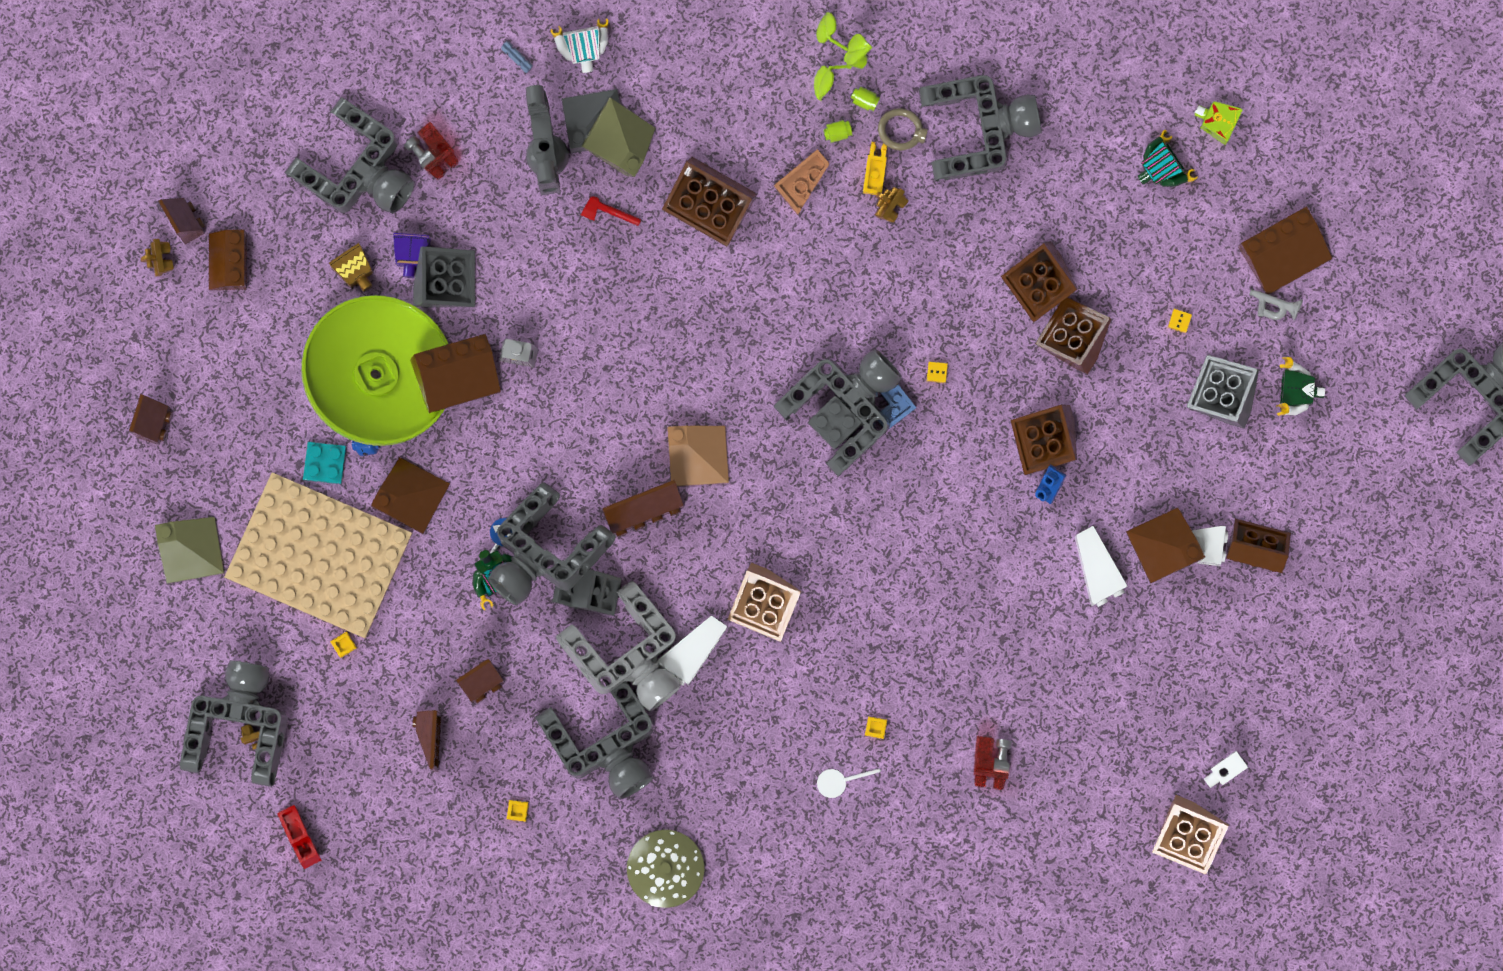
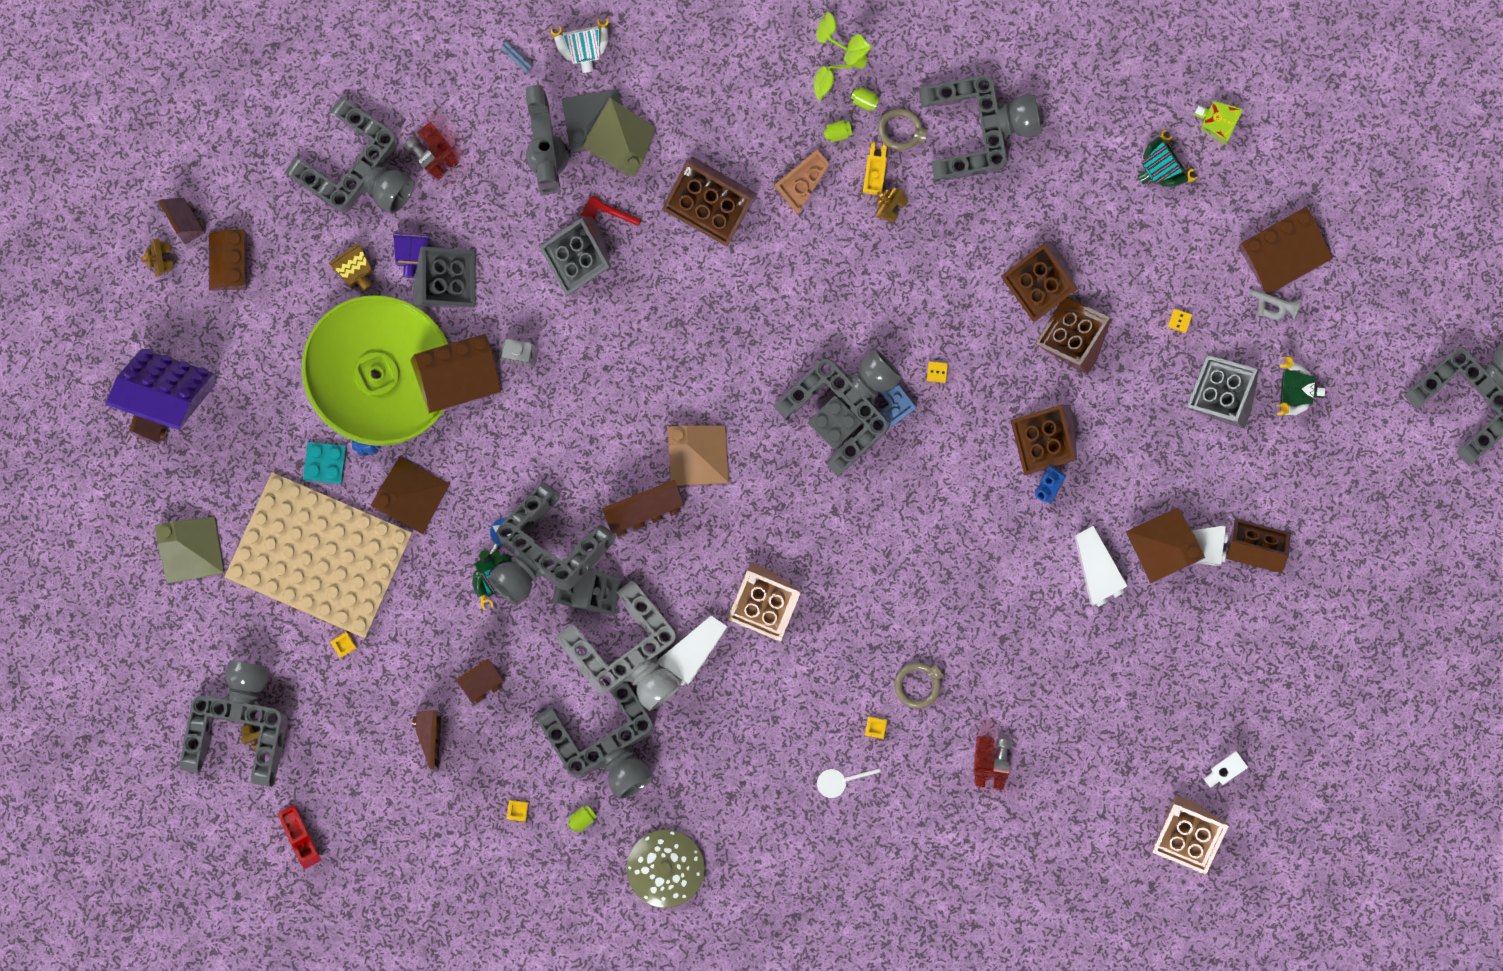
(160, 388): none -> dark purple slope
(576, 254): none -> dark grey slope
(581, 819): none -> lime brick
(934, 673): none -> dark tan piece

